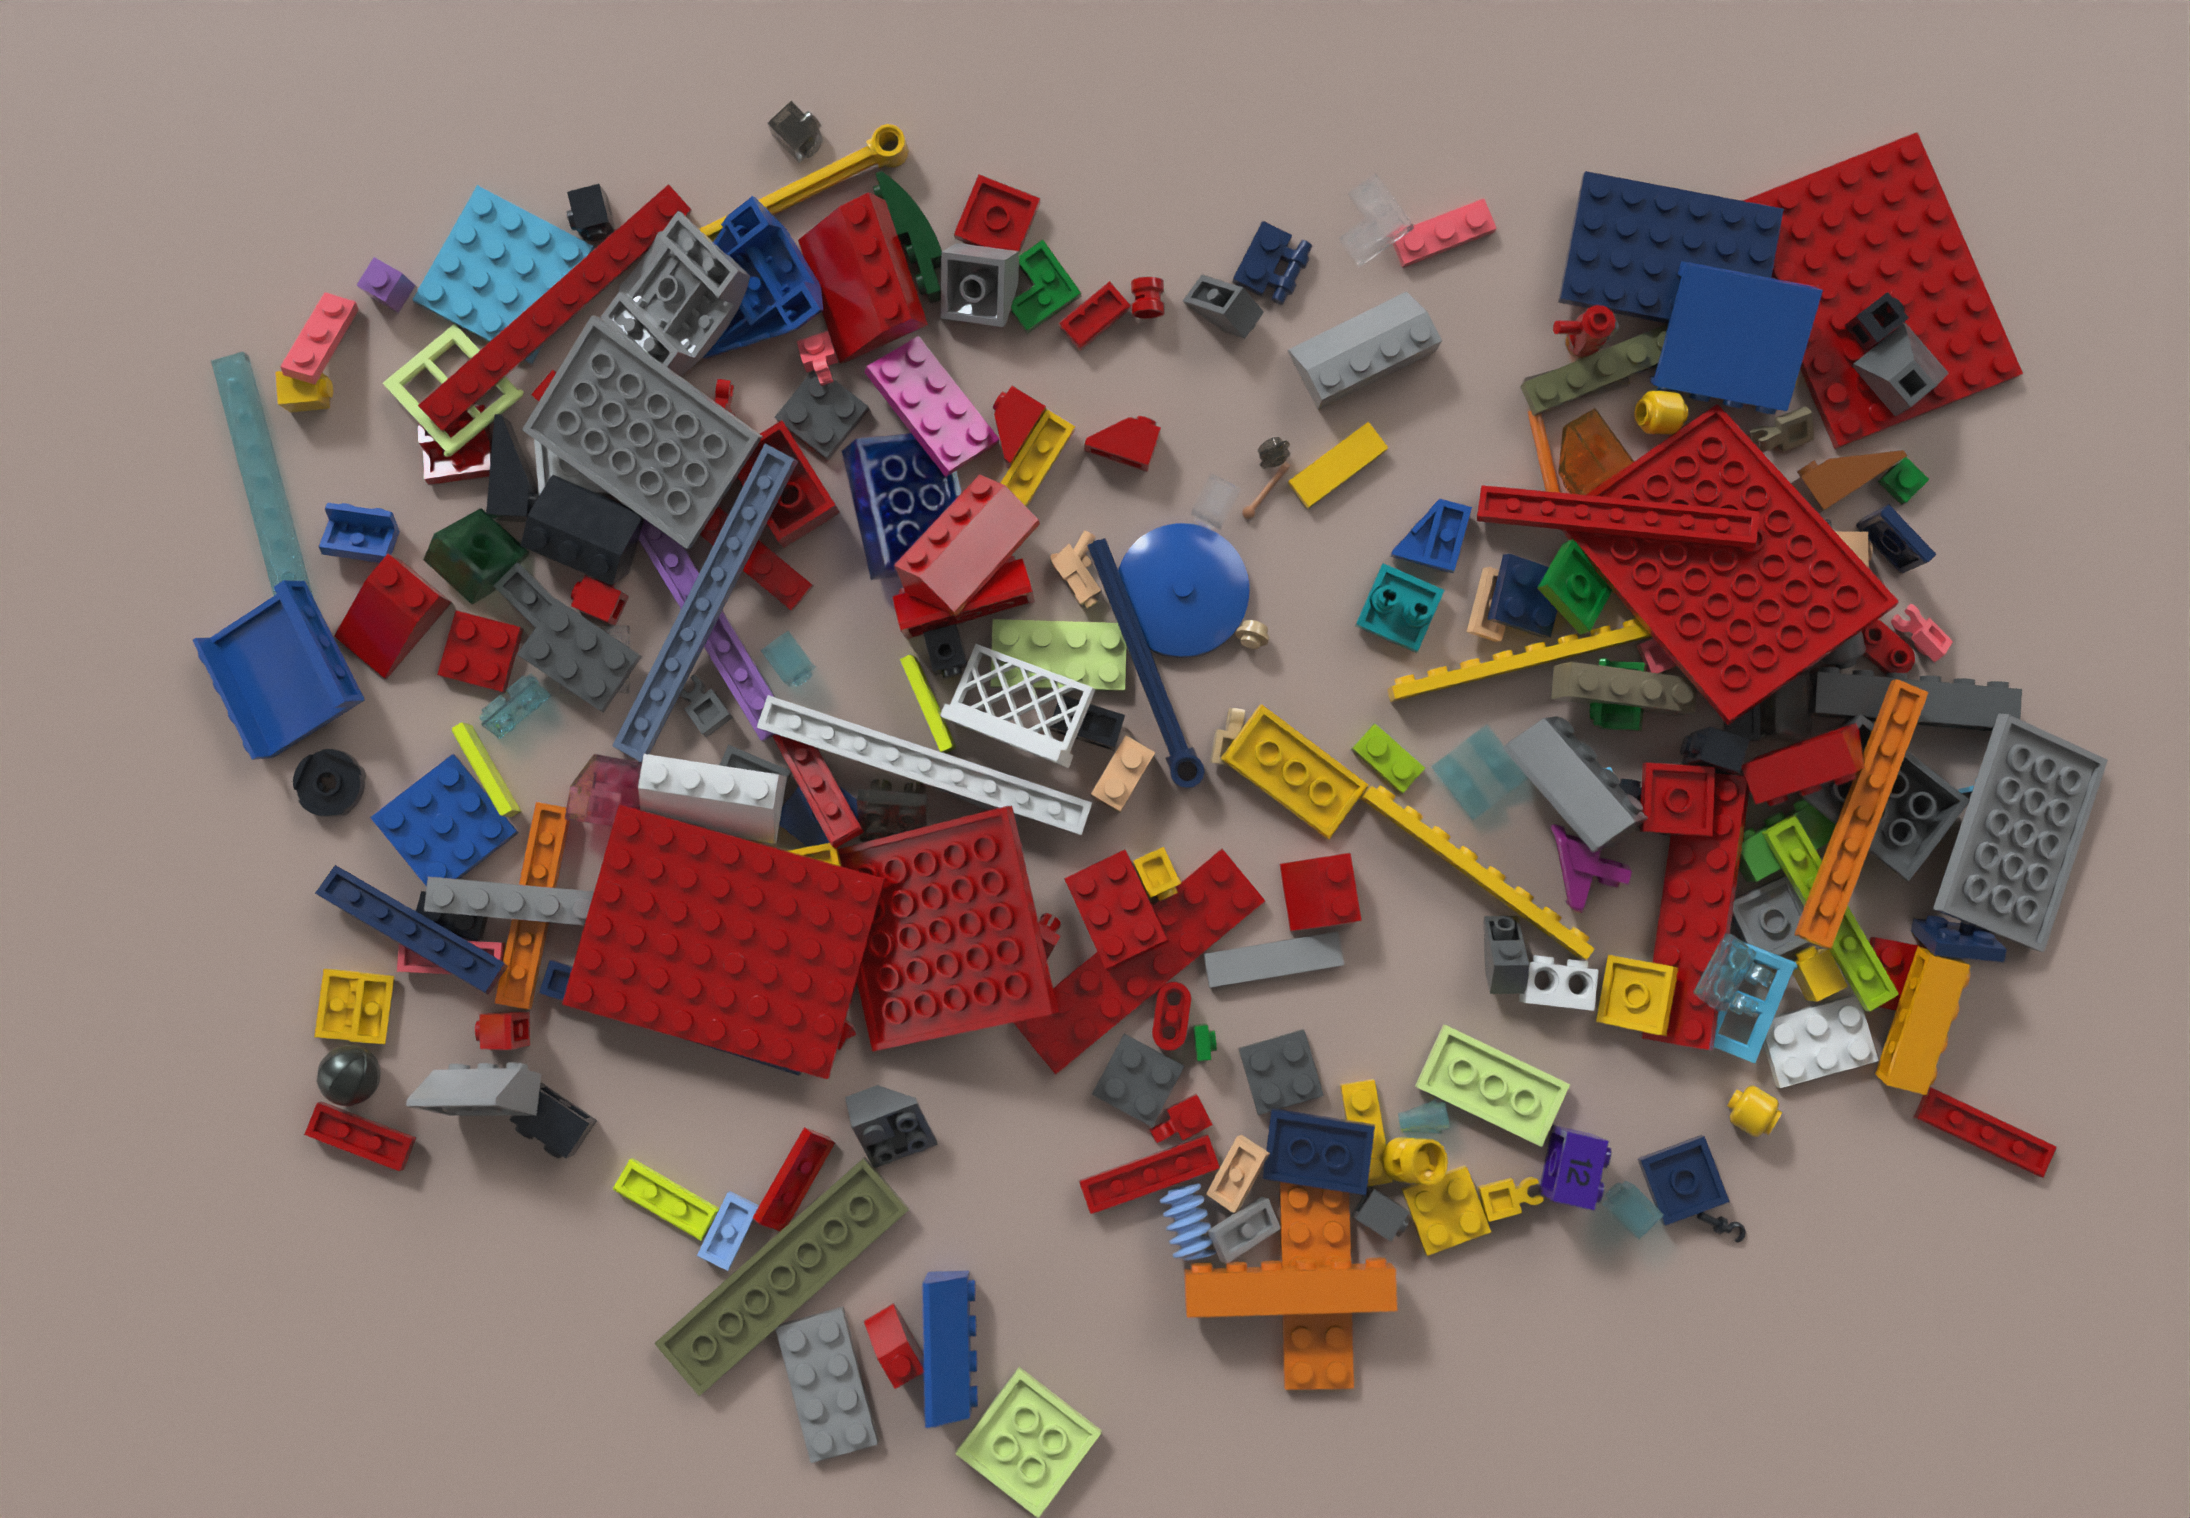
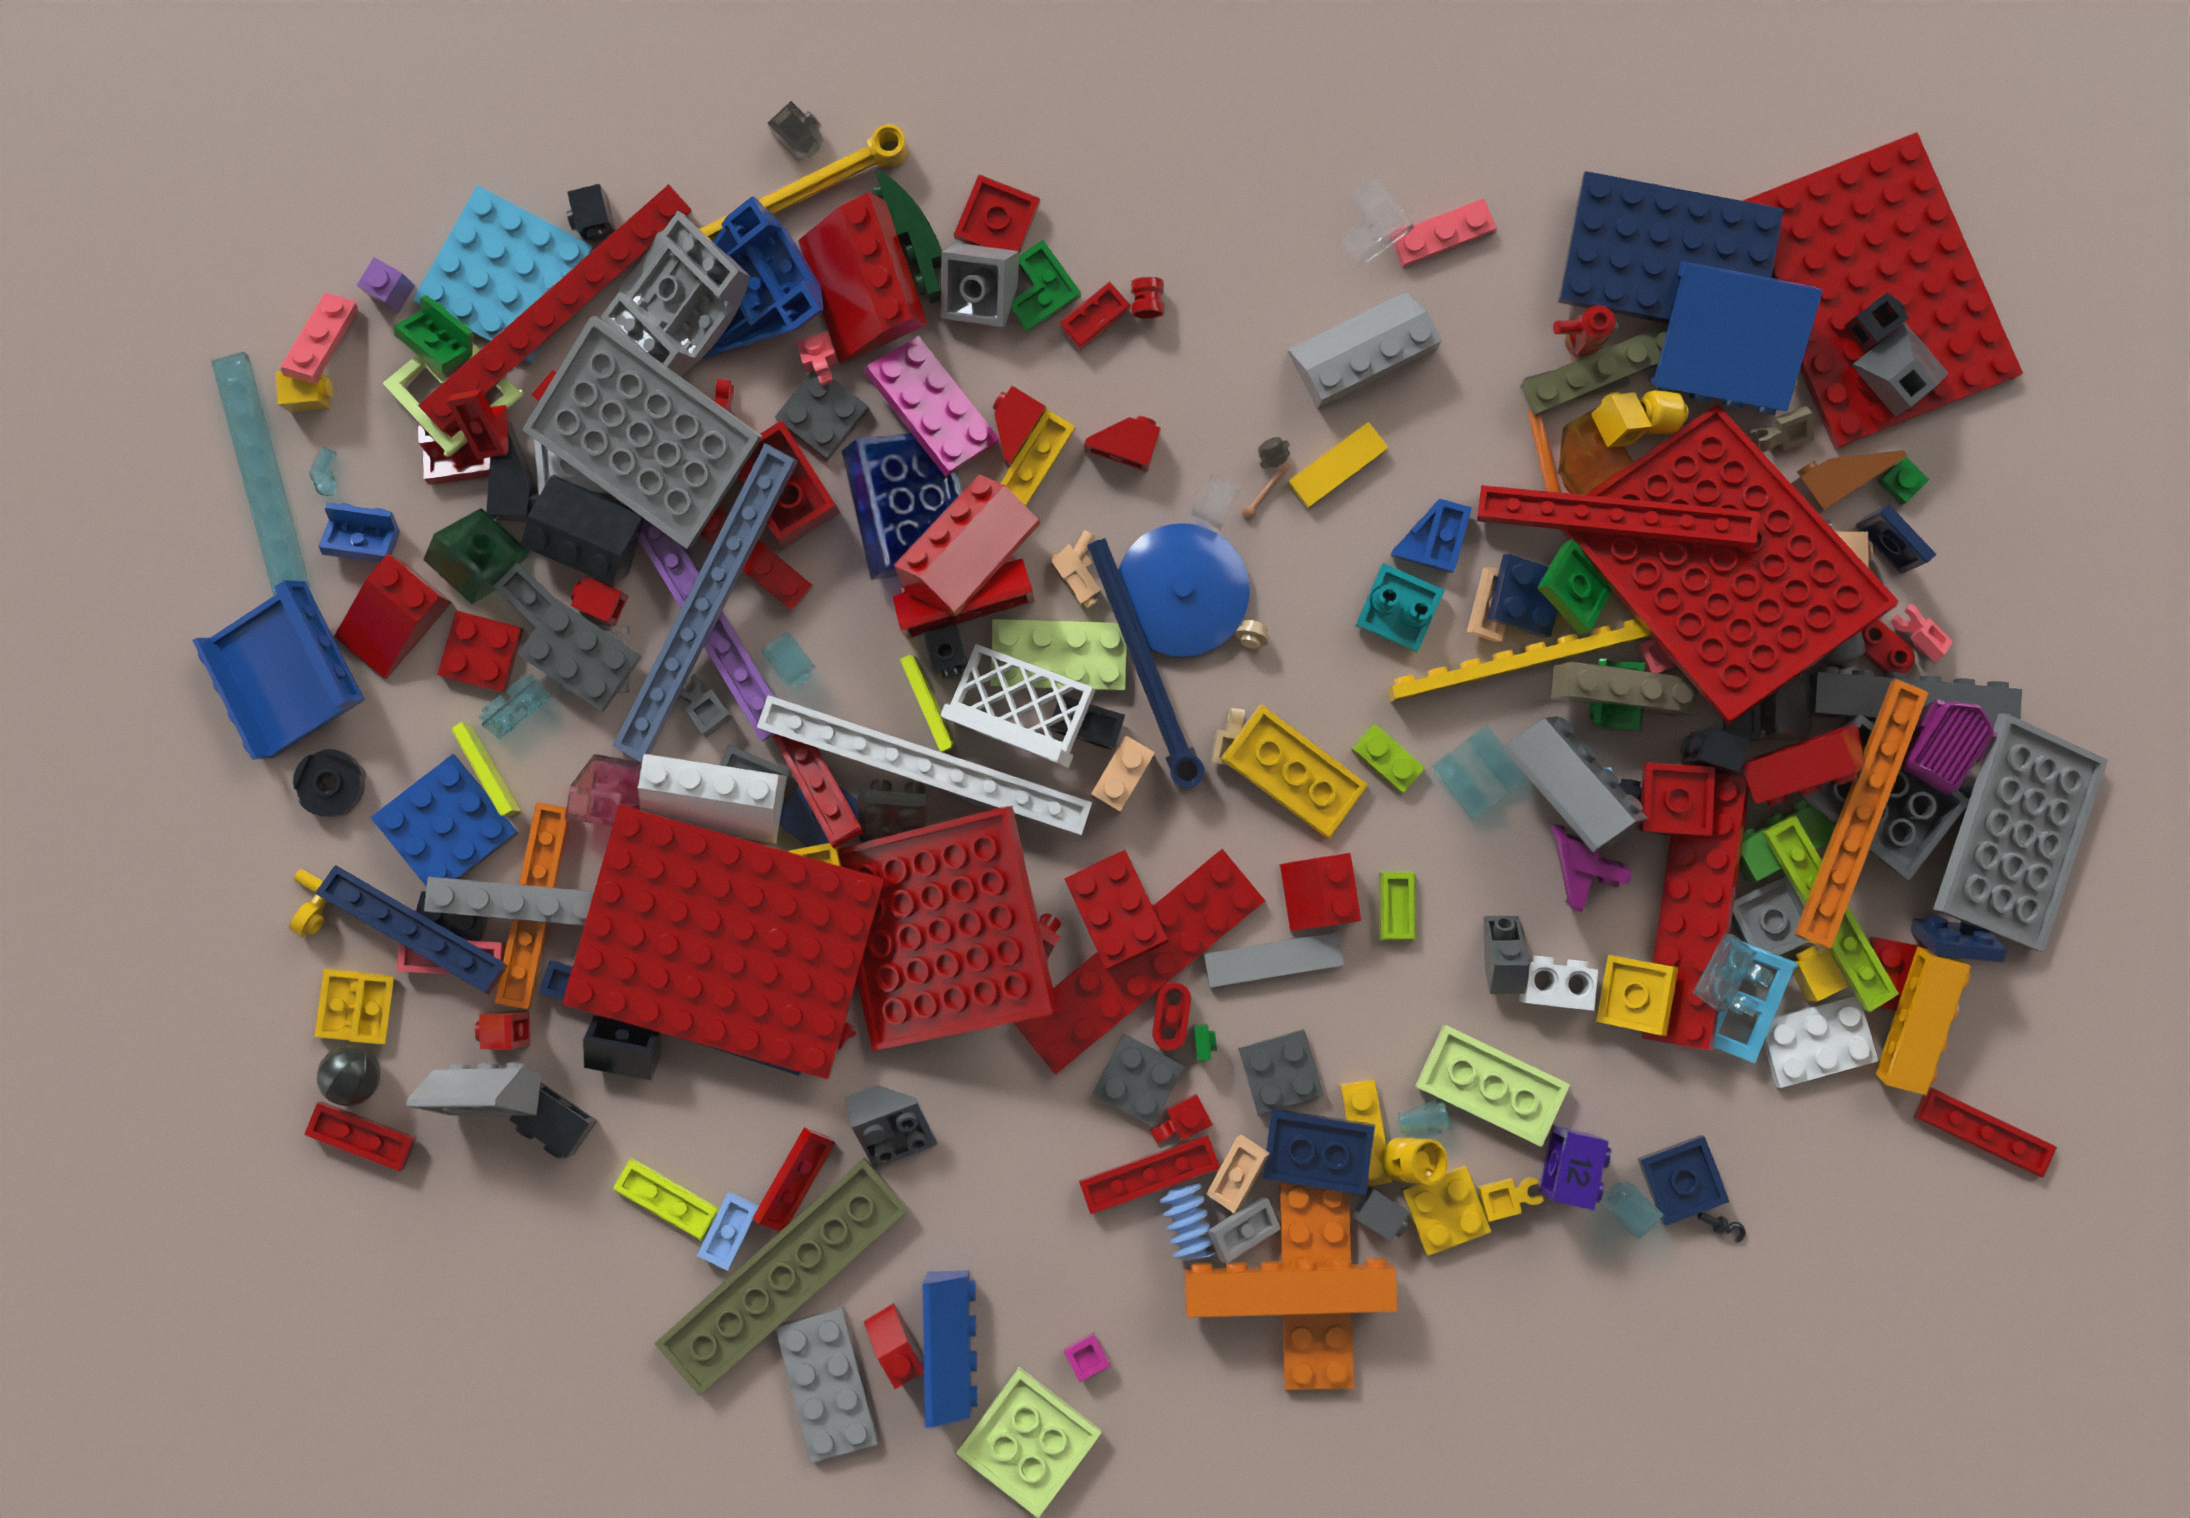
(309, 916): none -> yellow plate
(321, 474): none -> clear light blue arm
(436, 336): none -> green bracket
(482, 425): none -> red slope
(621, 1048): none -> black brick
(1086, 1357): none -> dark pink plate
(1157, 874): yellow bracket -> none
(1224, 305): dark grey slope -> none
(1262, 259): dark blue plate -> none
(1397, 905): none -> lime tile
(1488, 879): yellow plate -> none
(1621, 419): none -> yellow brick
(1754, 1111): yellow head -> none
(1948, 743): none -> magenta piece

